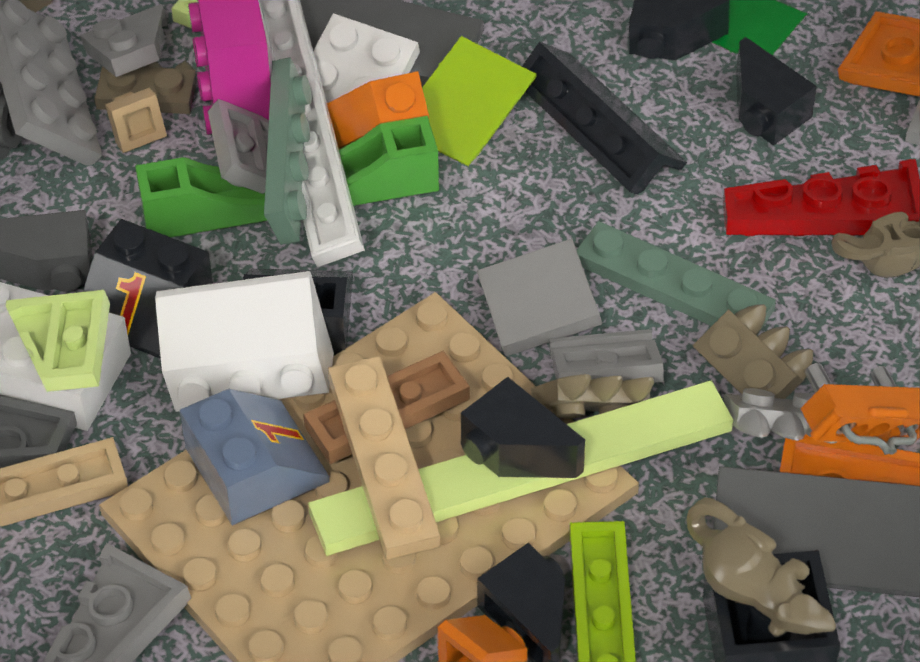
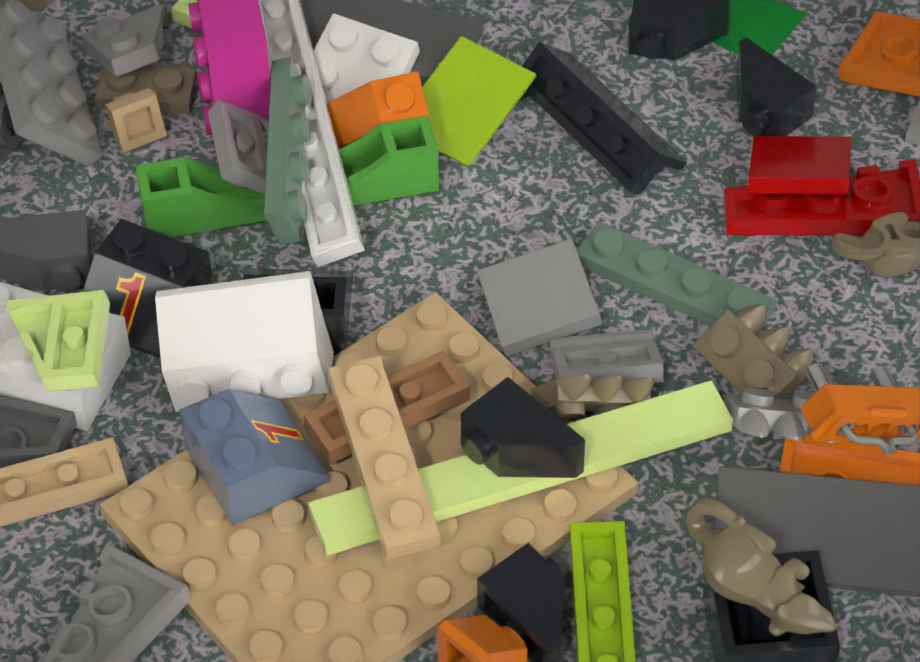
(800, 165): none -> red tile

